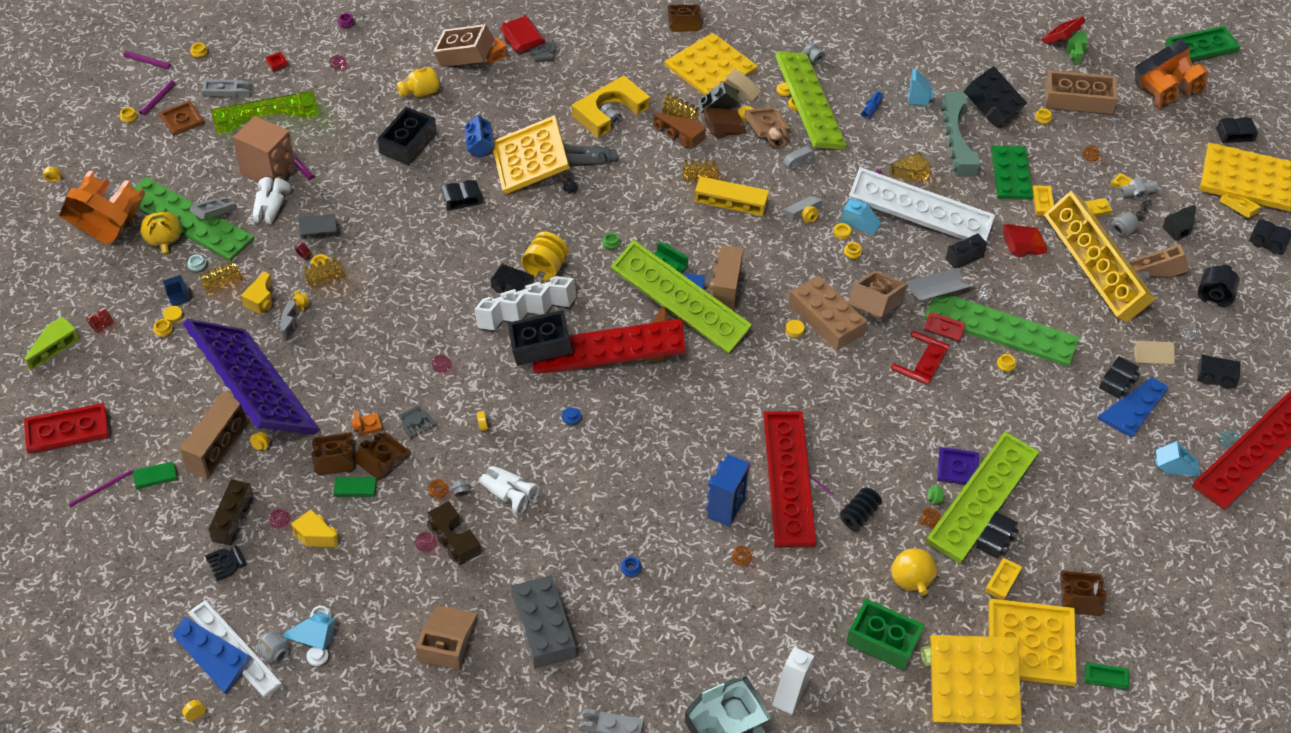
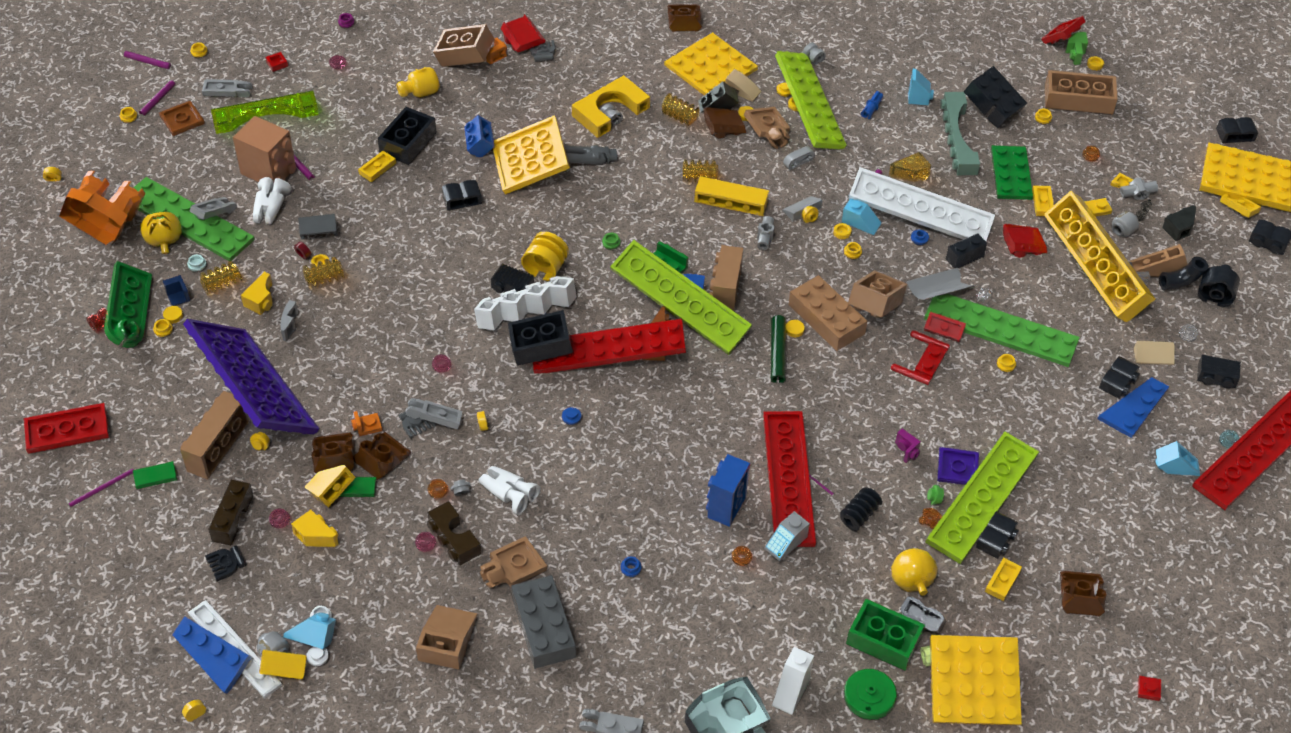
(52, 340): lime slope -> none
(127, 305): none -> green plate
(282, 664): none -> yellow slope
(301, 300): yellow plate -> none
(329, 484): none -> yellow slope
(377, 166): none -> yellow plate
(434, 412): none -> light grey hinge
(513, 564): none -> medium nougat plate
(569, 186): black plate -> none
(689, 131): dark orange slope -> none
(765, 233): none -> light grey axle
(778, 349): none -> dark green piece
(787, 536): none -> slope
(870, 694): none -> green wheel
(909, 444): none -> magenta bracket
(916, 610): none -> brick
(919, 237): none -> blue plate
(1043, 637): yellow plate -> none
(1095, 63): none -> yellow tile
(1106, 676): green tile -> none
(1149, 688): none -> red plate
(1168, 71): orange piece -> none
(1183, 276): none -> black cylinder
(1208, 43): green plate -> none

